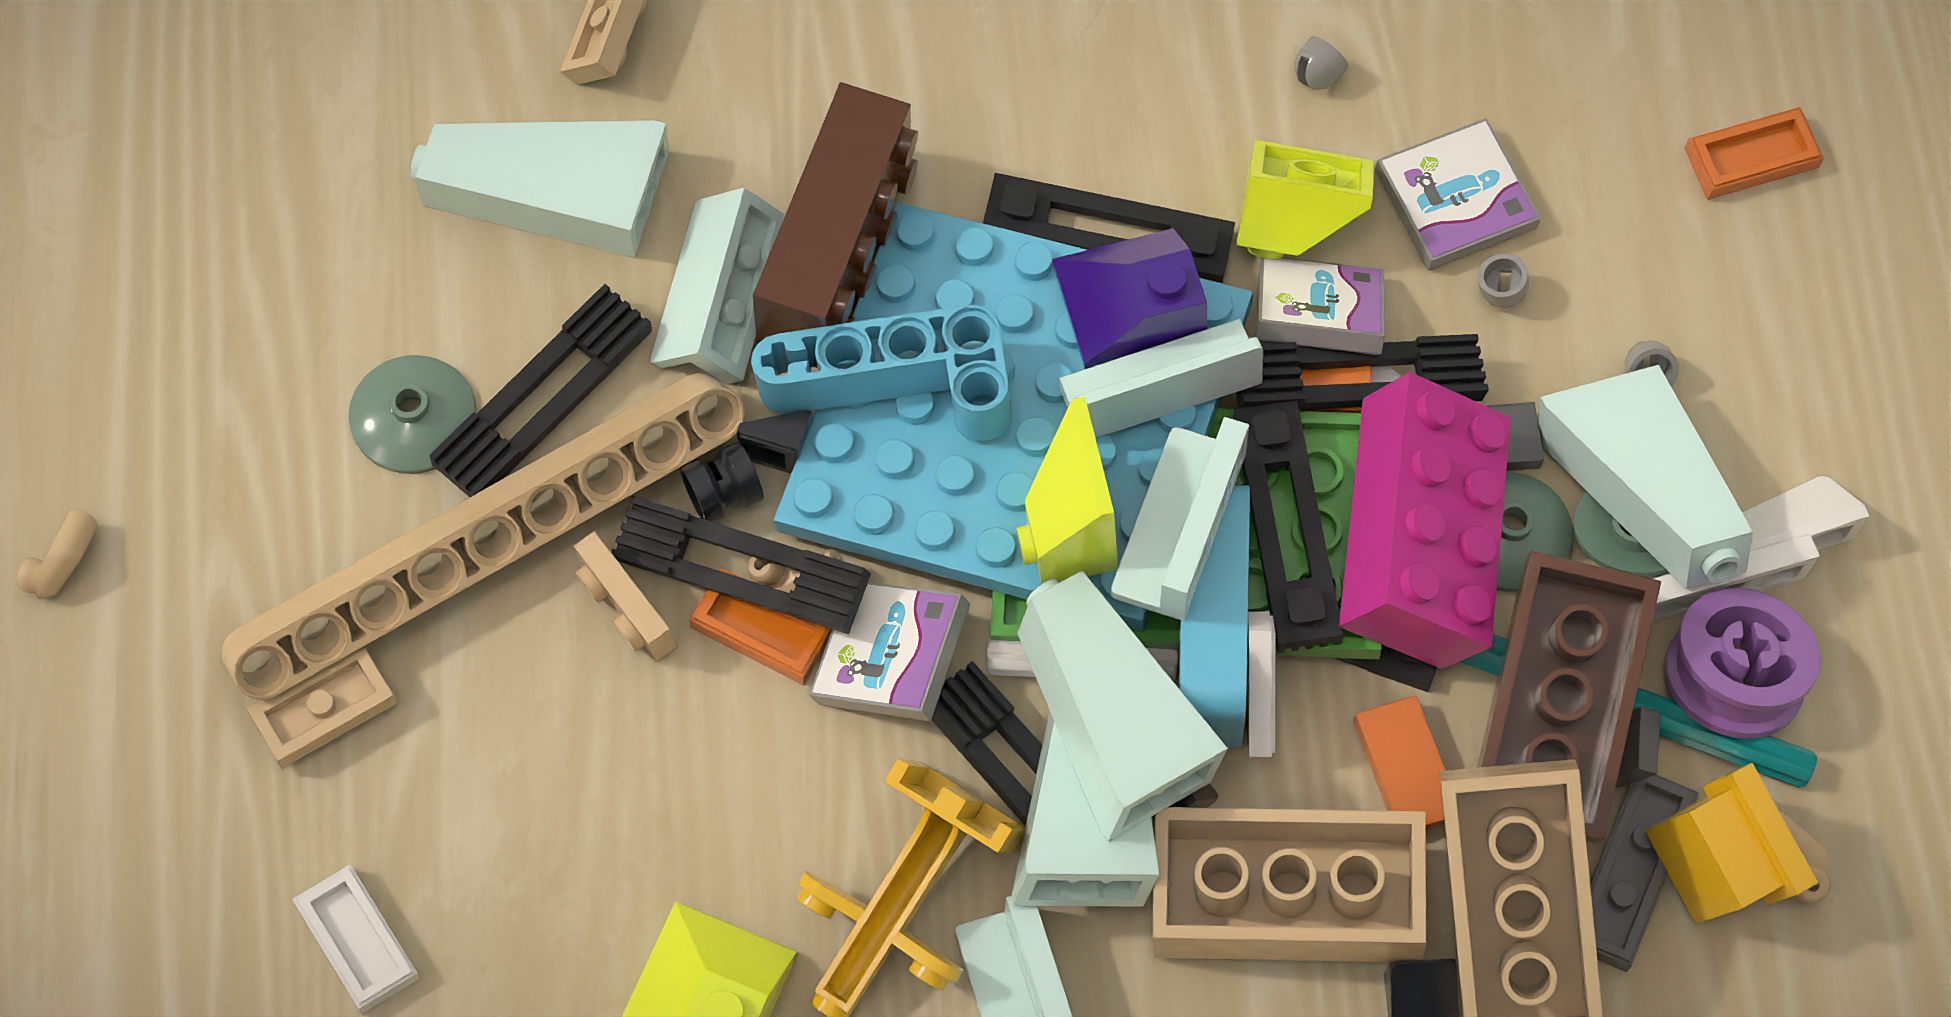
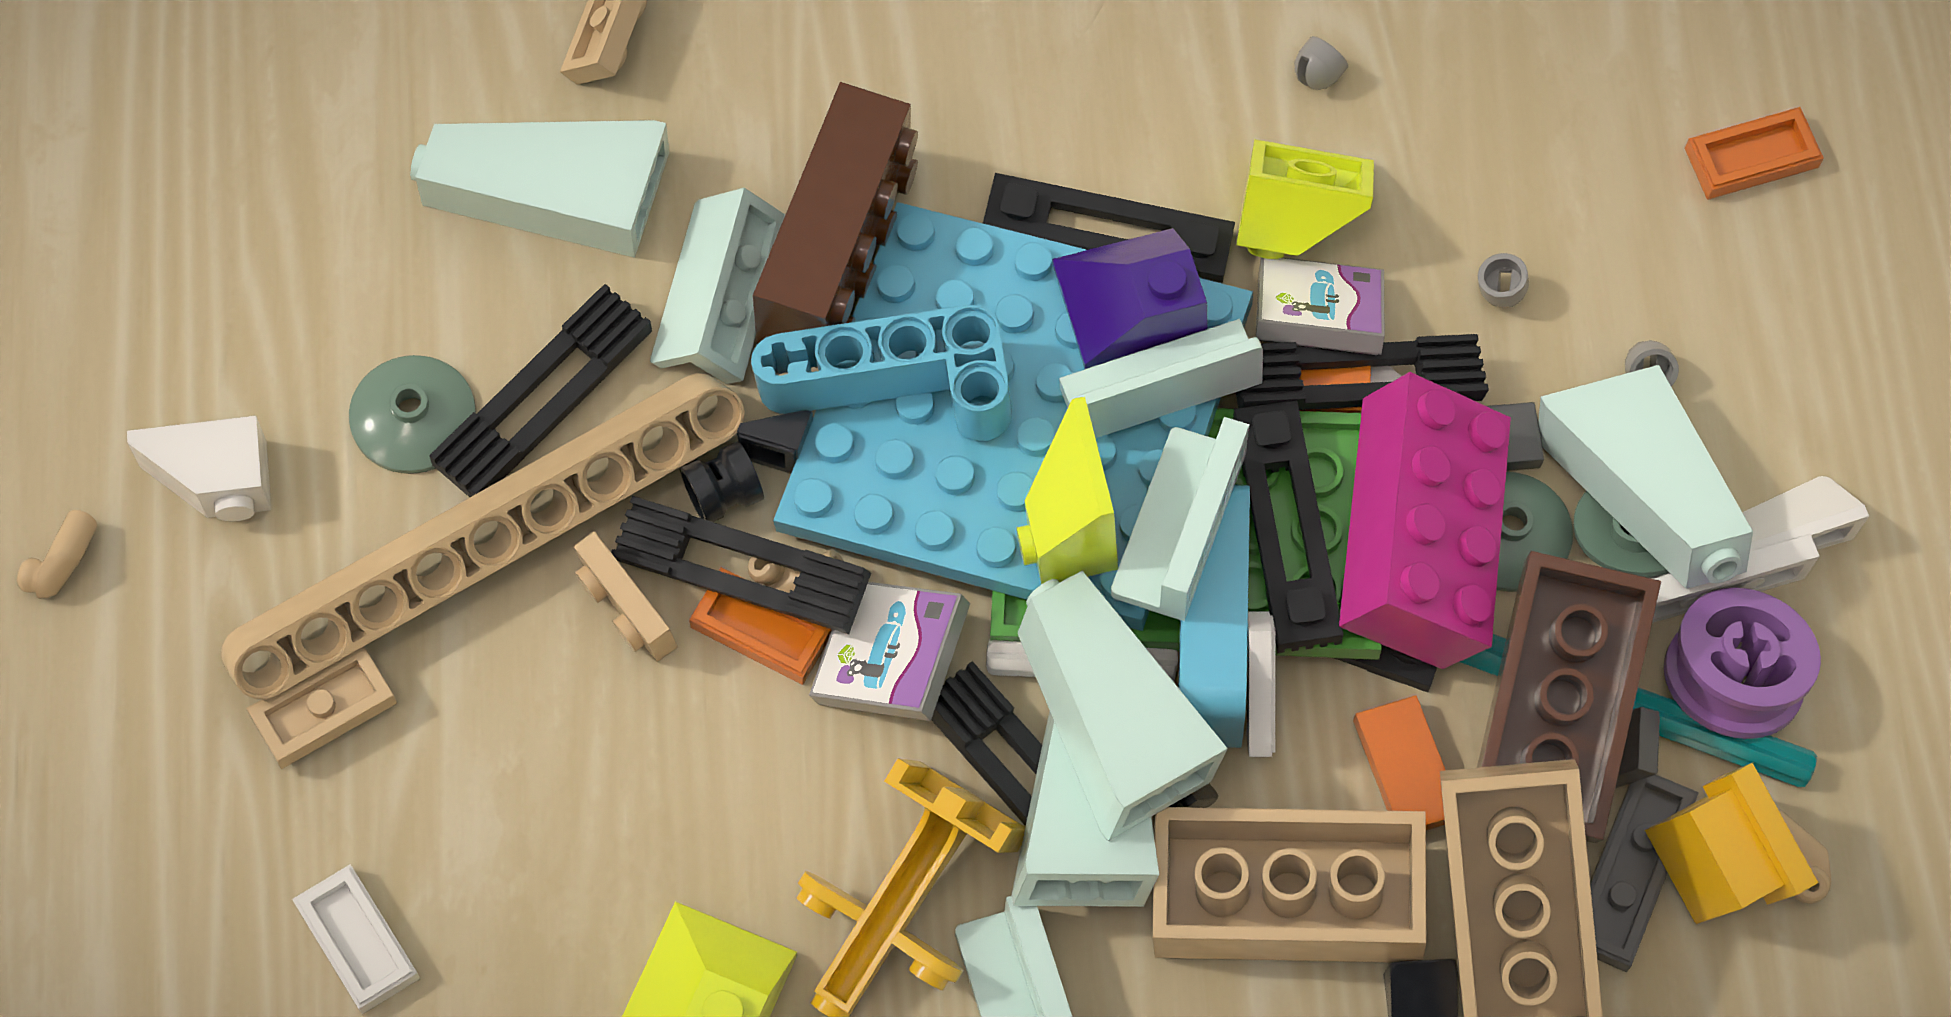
(209, 464): none -> white slope
(1457, 194): tile -> none

